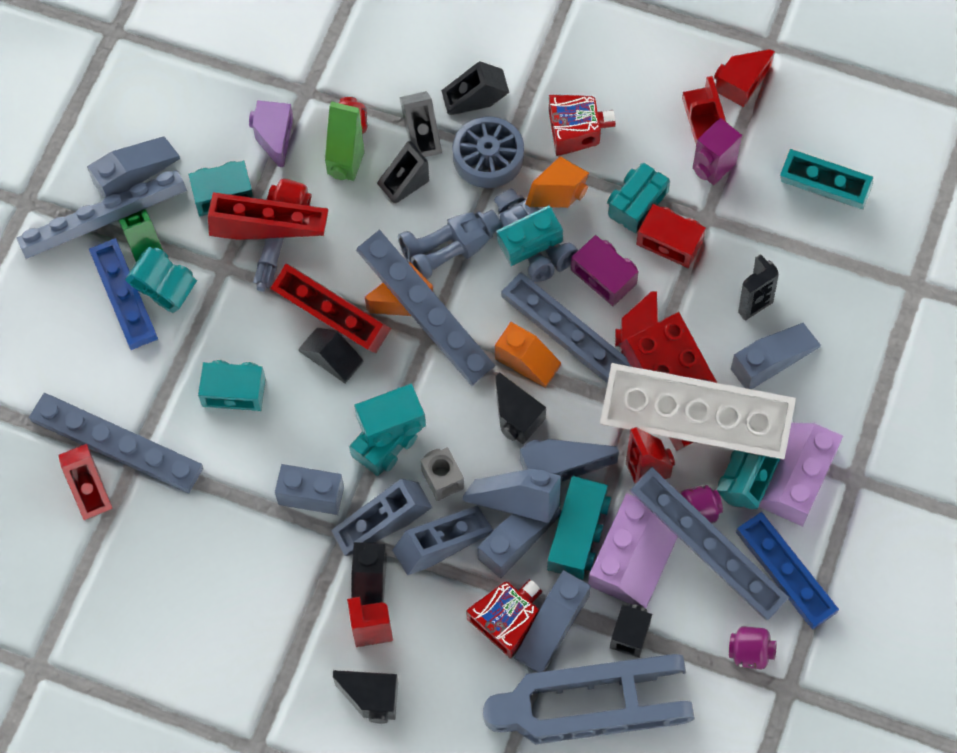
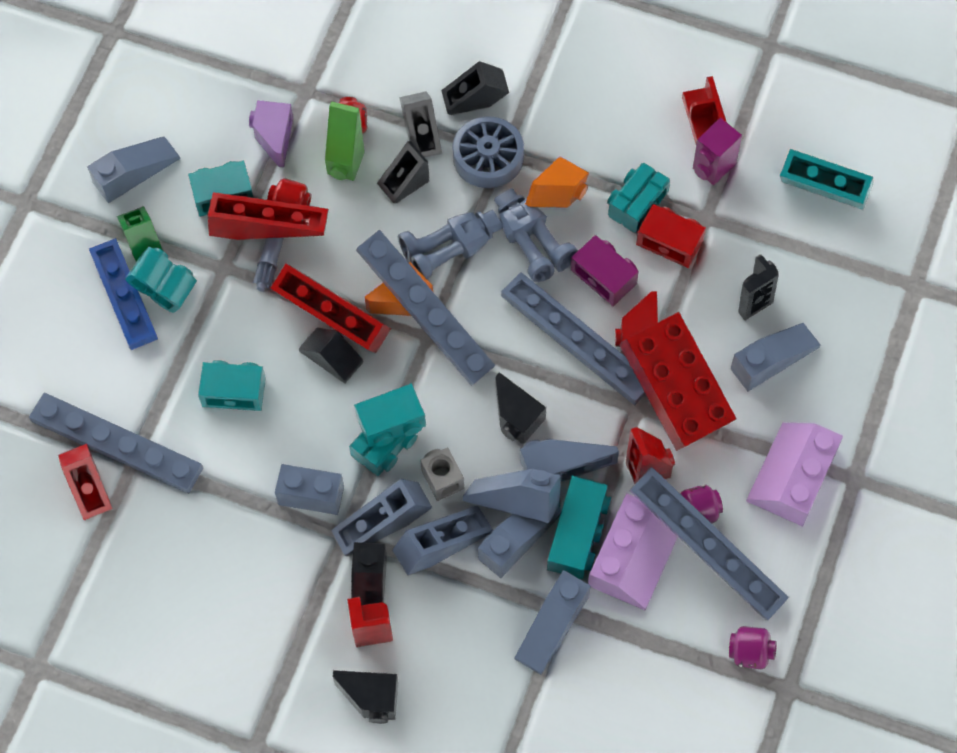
(103, 213): sand blue plate -> none
(506, 615): red torso -> none
(513, 709): sand blue piece -> none
(526, 355): orange slope -> none
(530, 235): teal brick -> none
(576, 122): red torso -> none
(631, 630): black brick -> none
(698, 411): white plate -> none
(743, 75): red slope -> none
(746, 479): teal brick -> none
(787, 570): blue plate -> none

